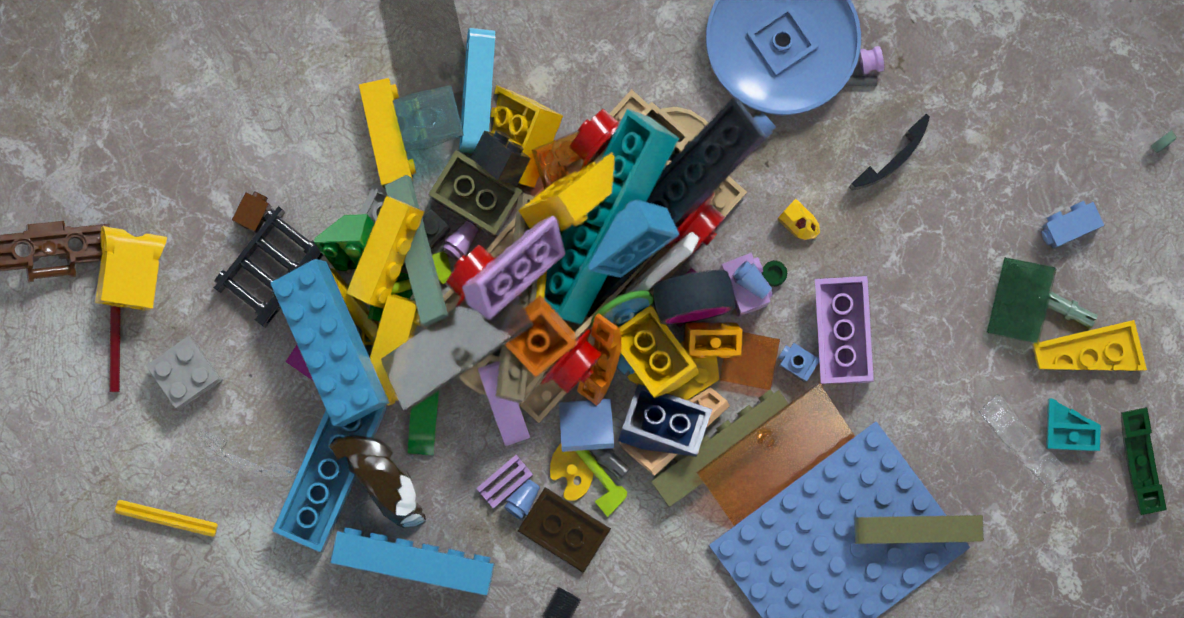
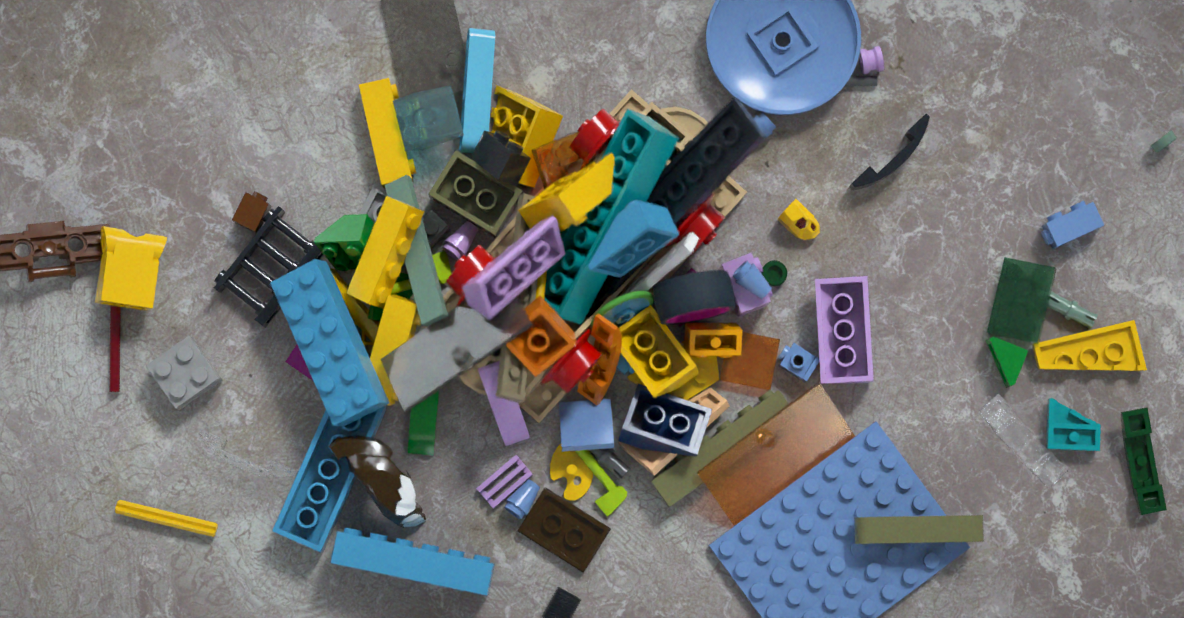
(1007, 358): none -> green slope

